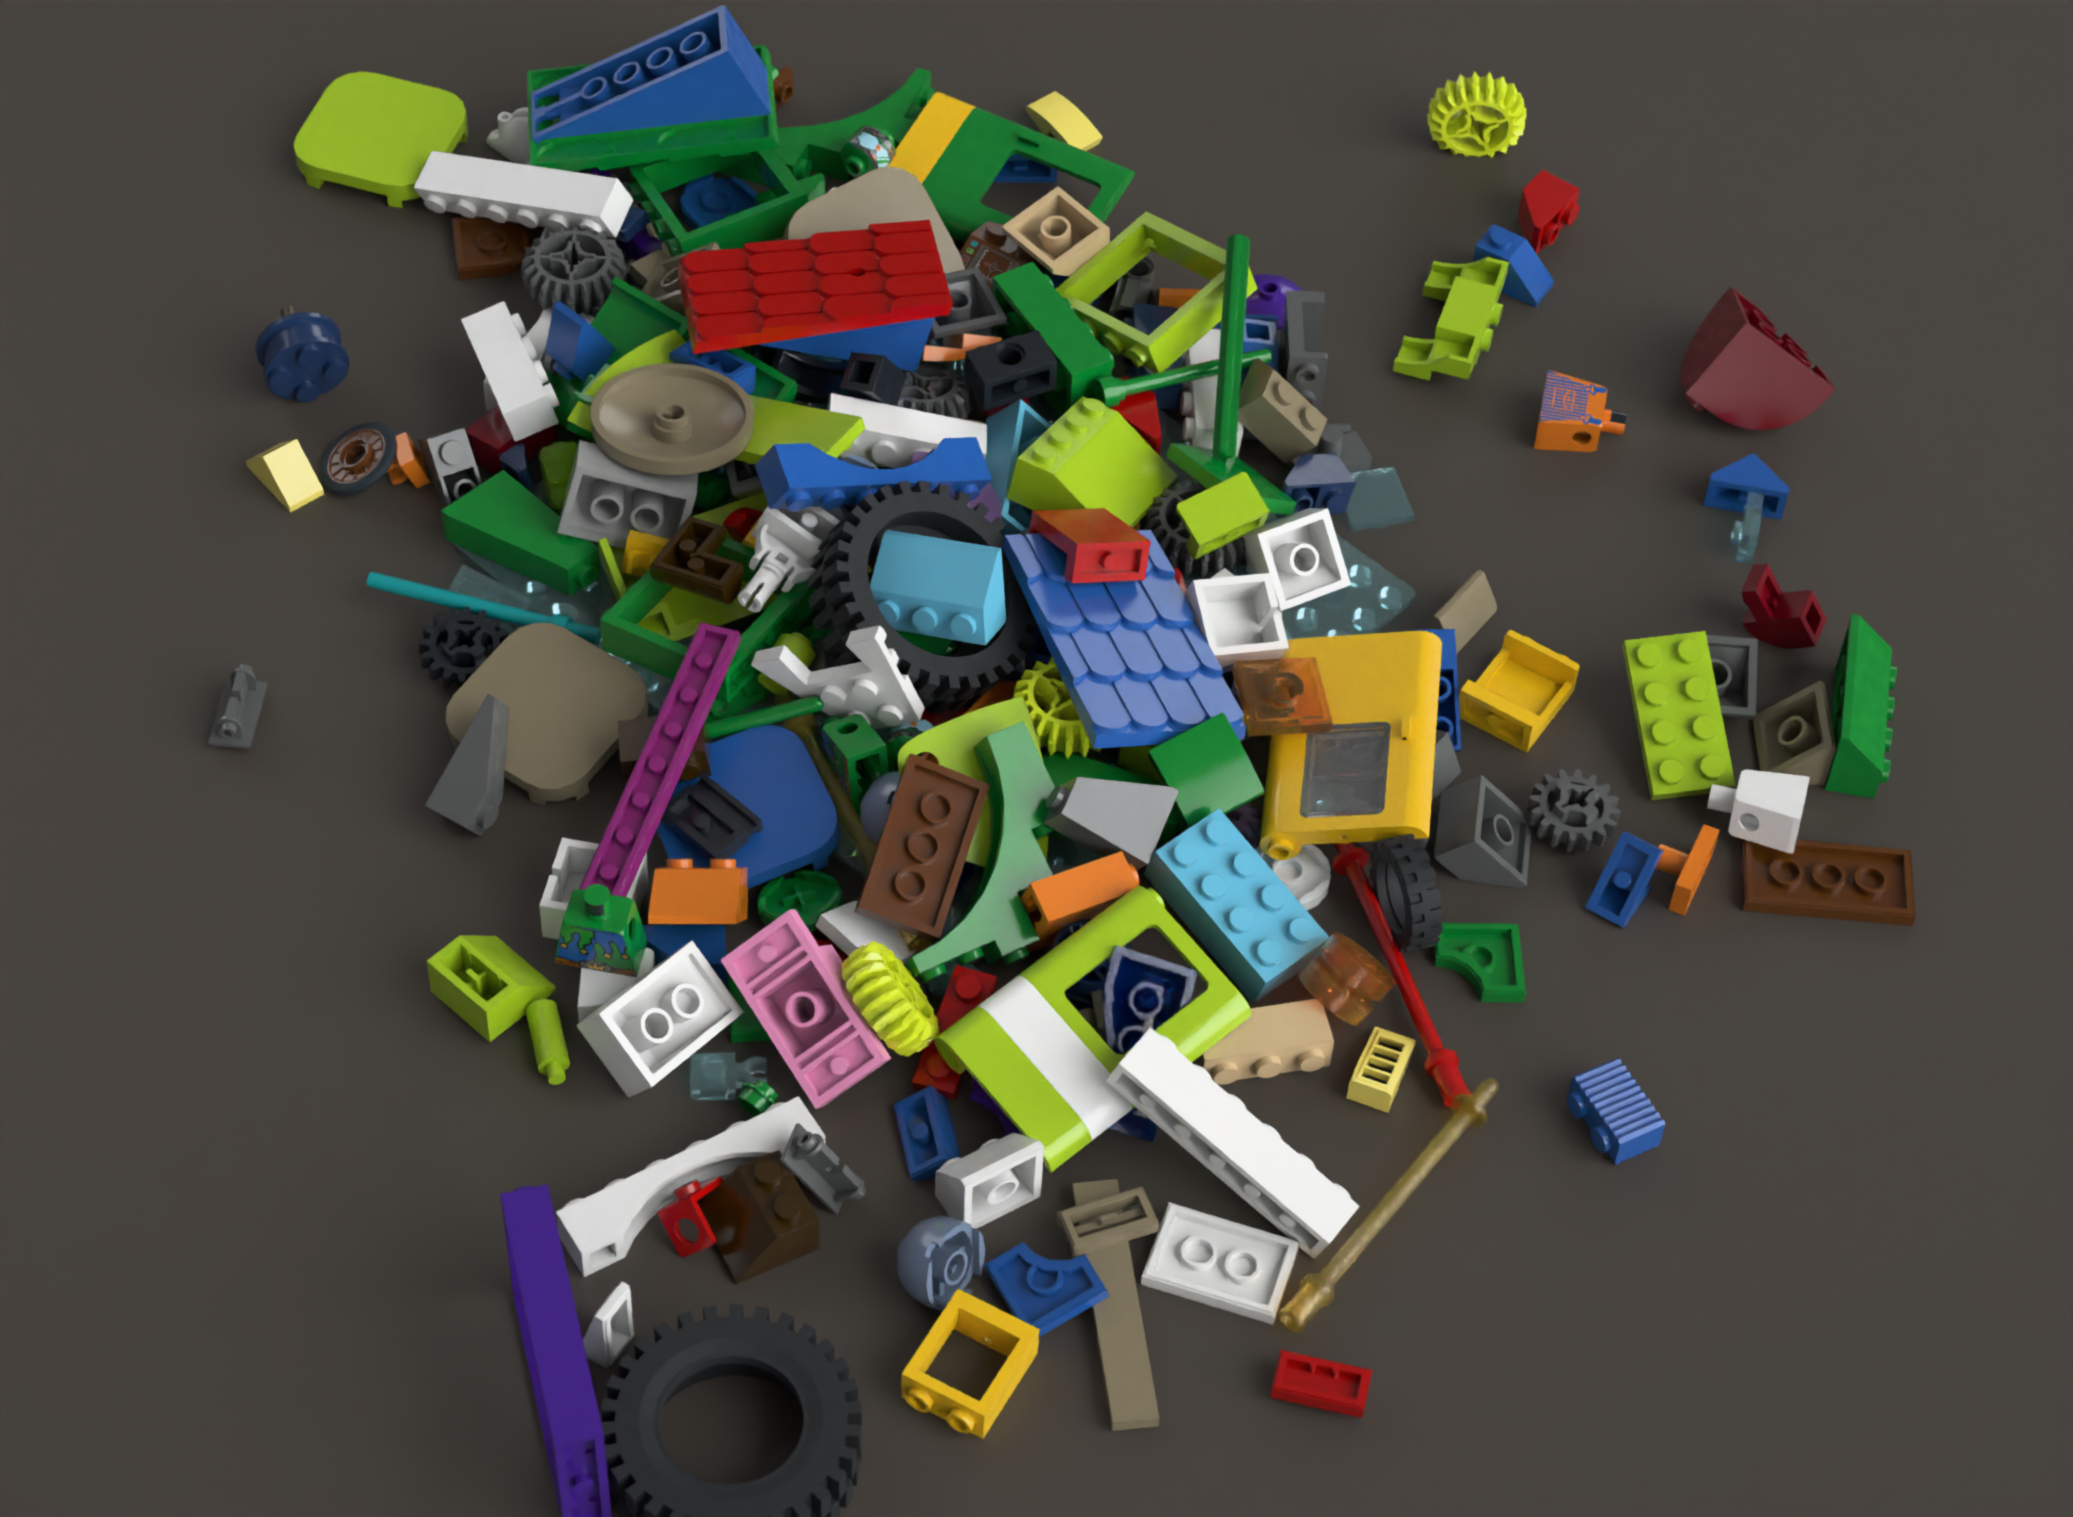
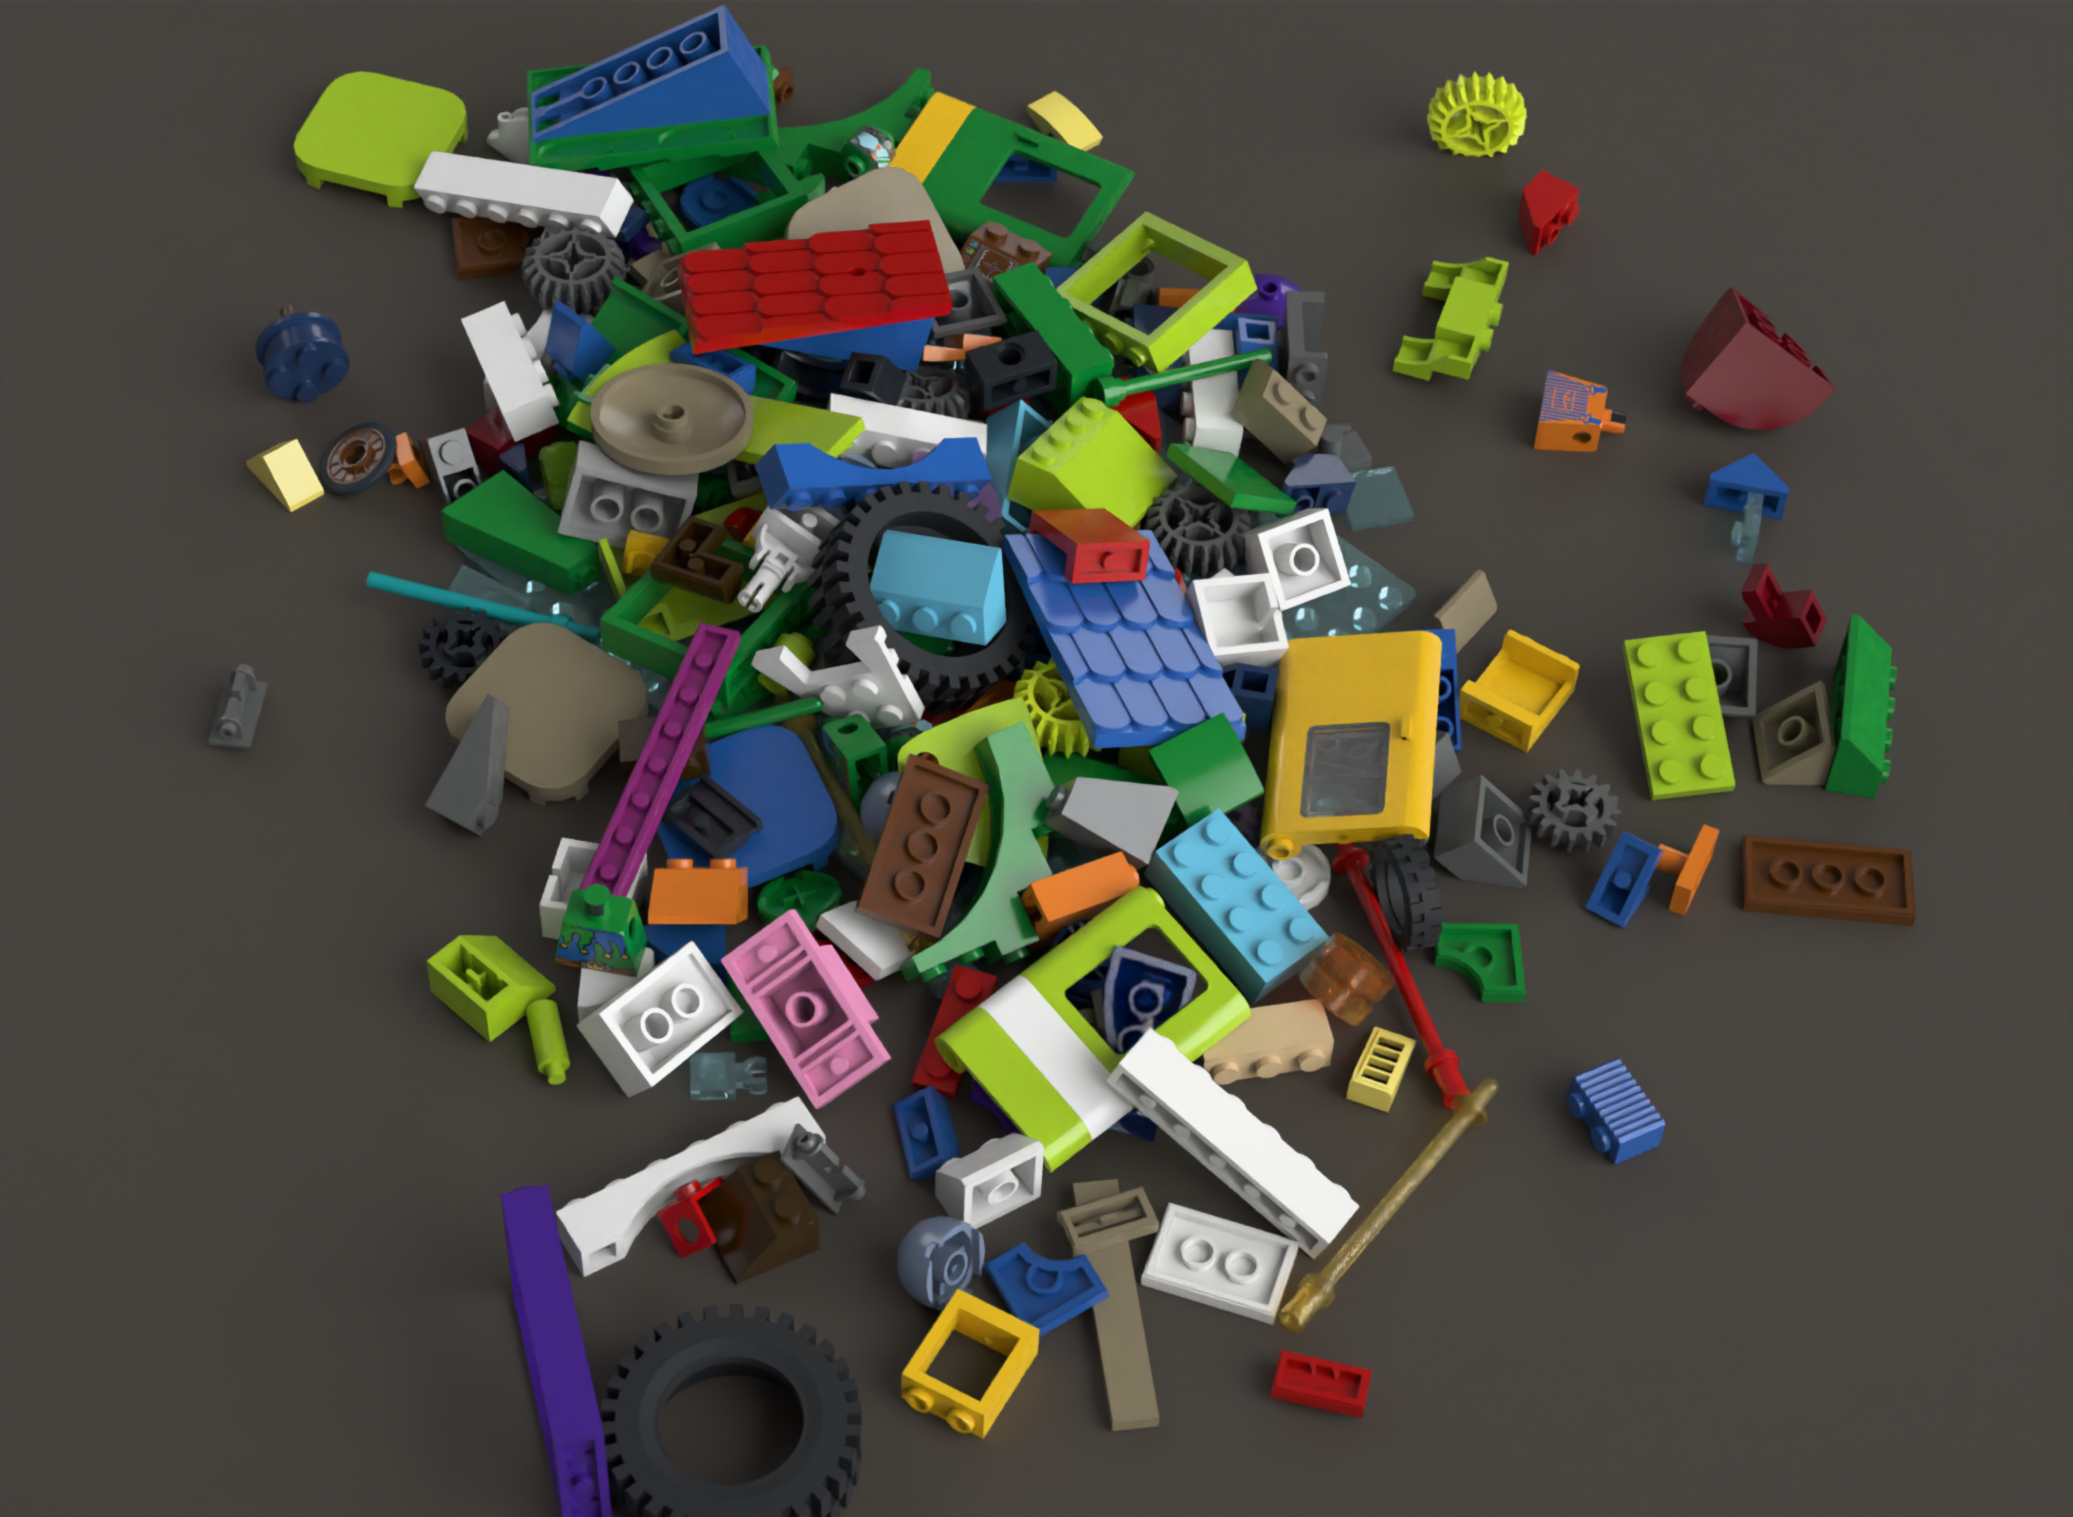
(610, 1327): white slope -> none
(756, 1097): green plate -> none
(890, 999): neon yellow gear -> none
(1058, 232): tan slope -> none
(1222, 514): lime panel -> none
(1231, 347): green axle -> none
(1282, 696): clear orange tile -> none
(1526, 275): blue slope -> none
(1763, 807): white torso -> none

